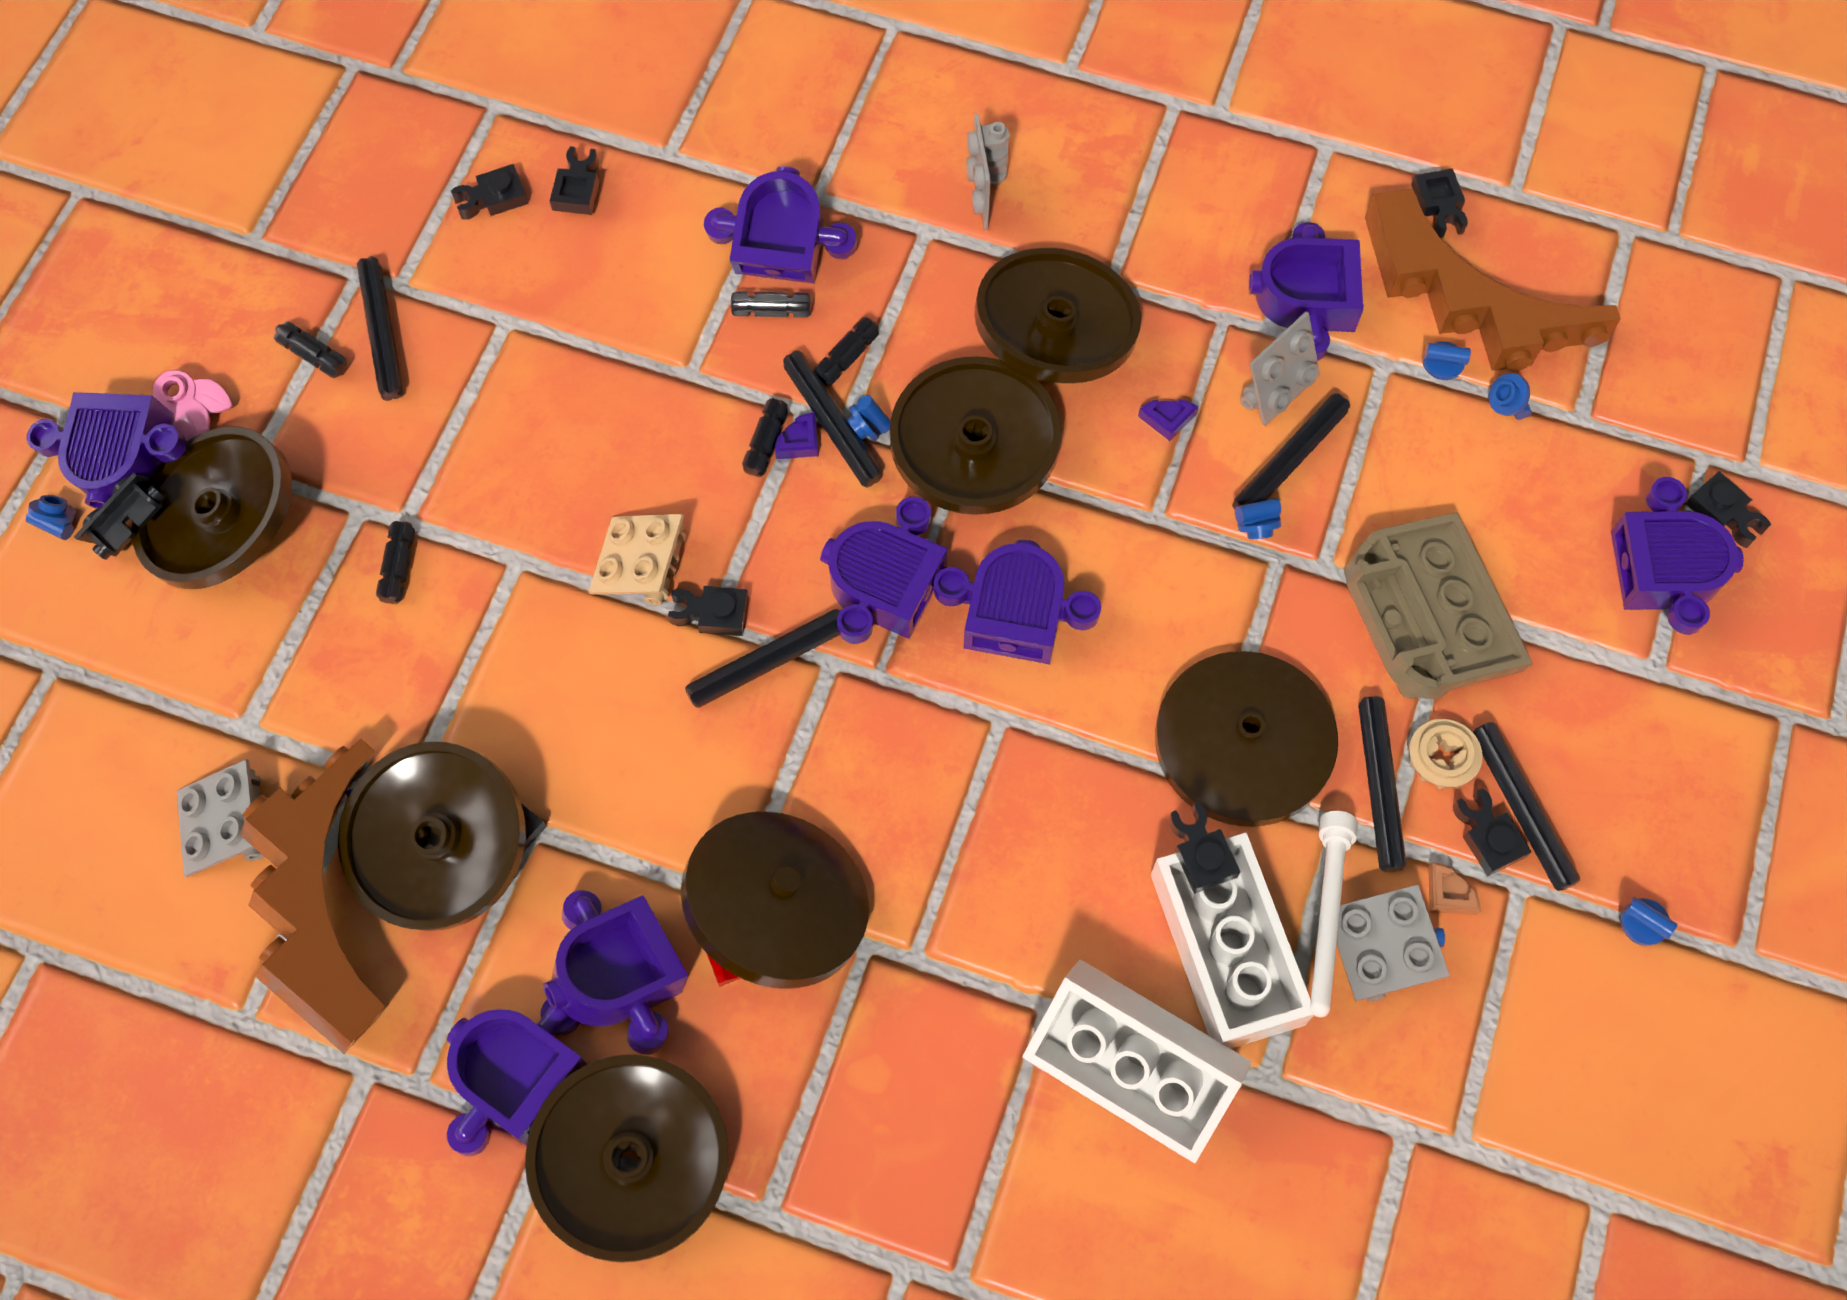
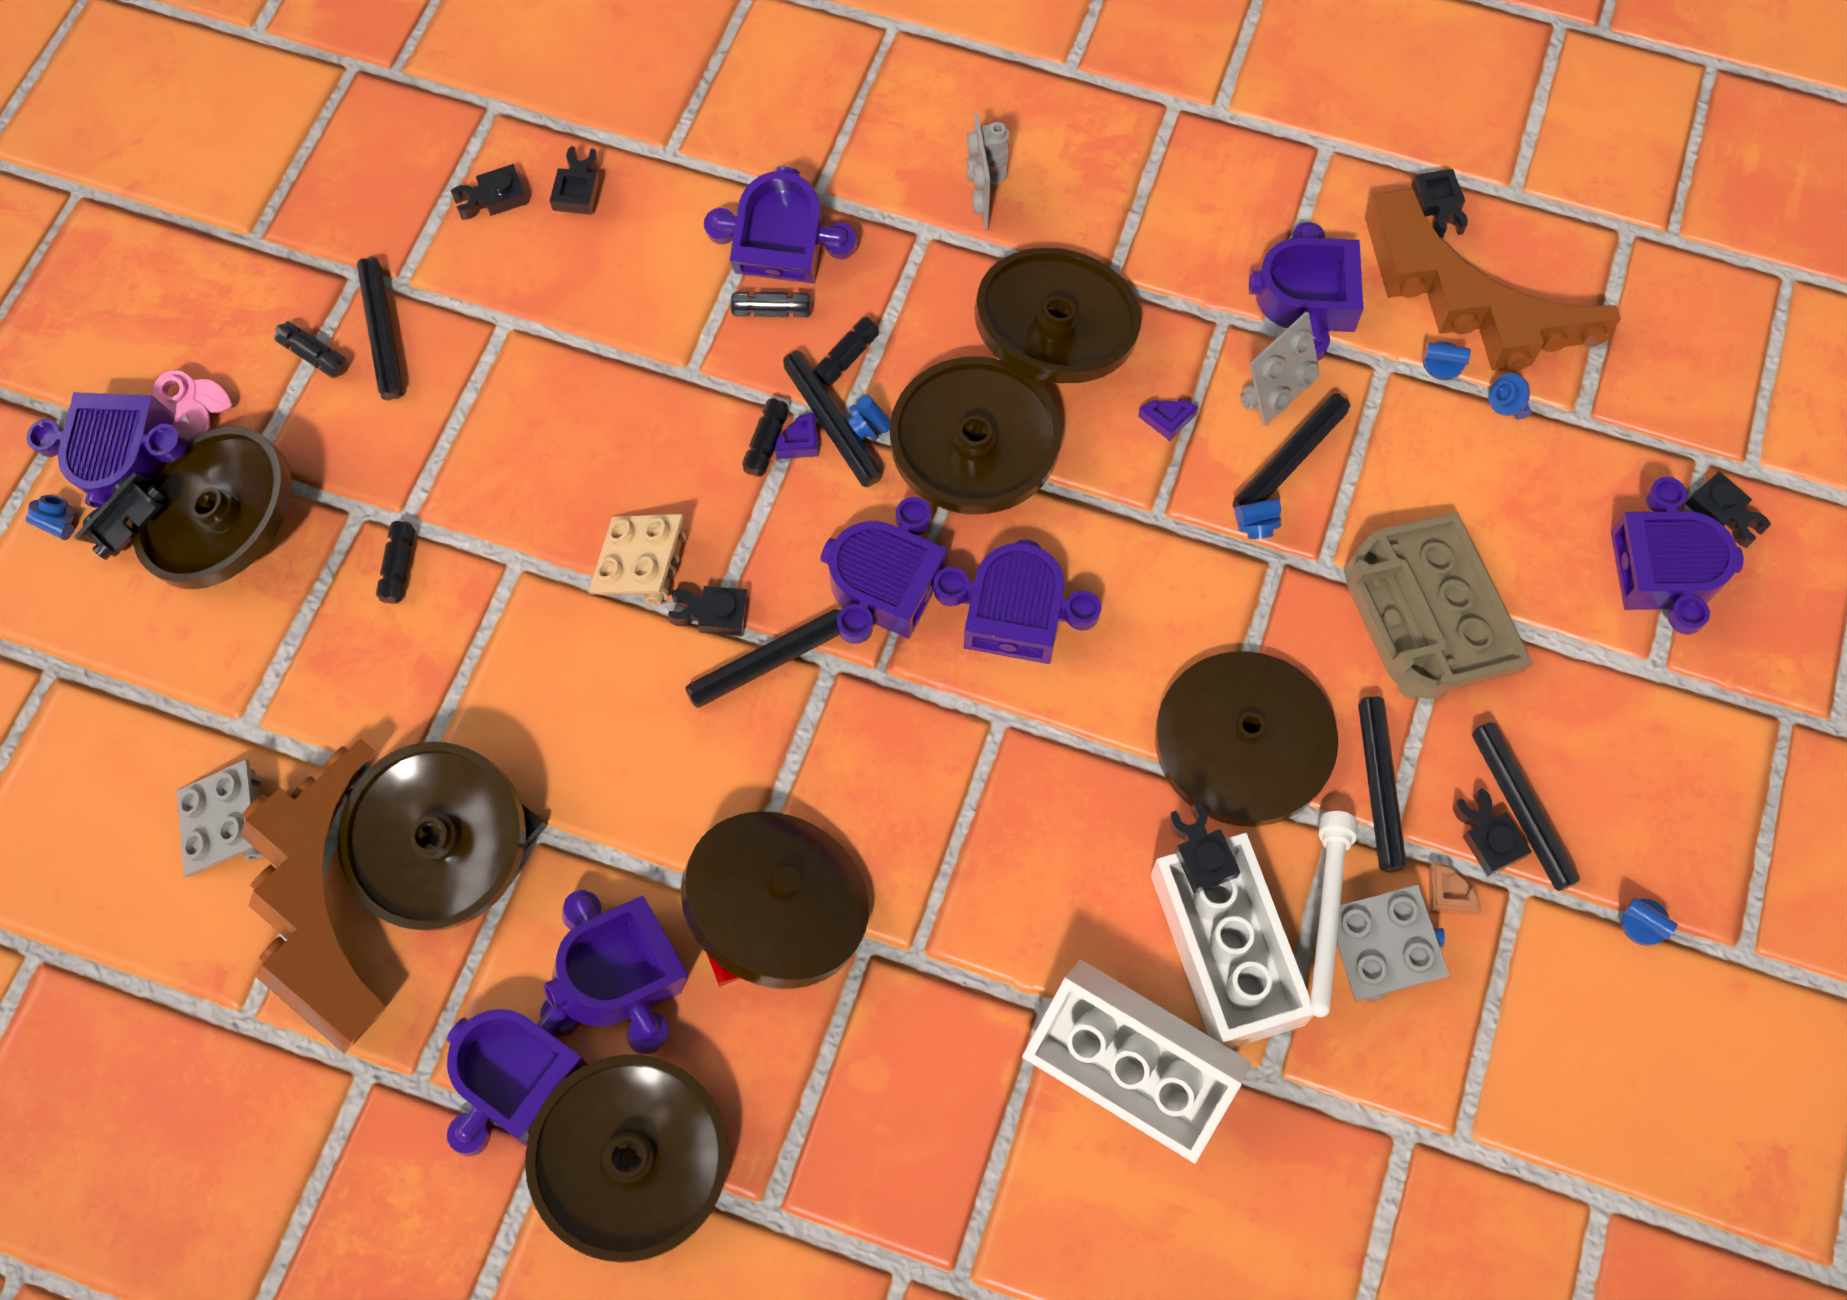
(1452, 737): tan gear -> none

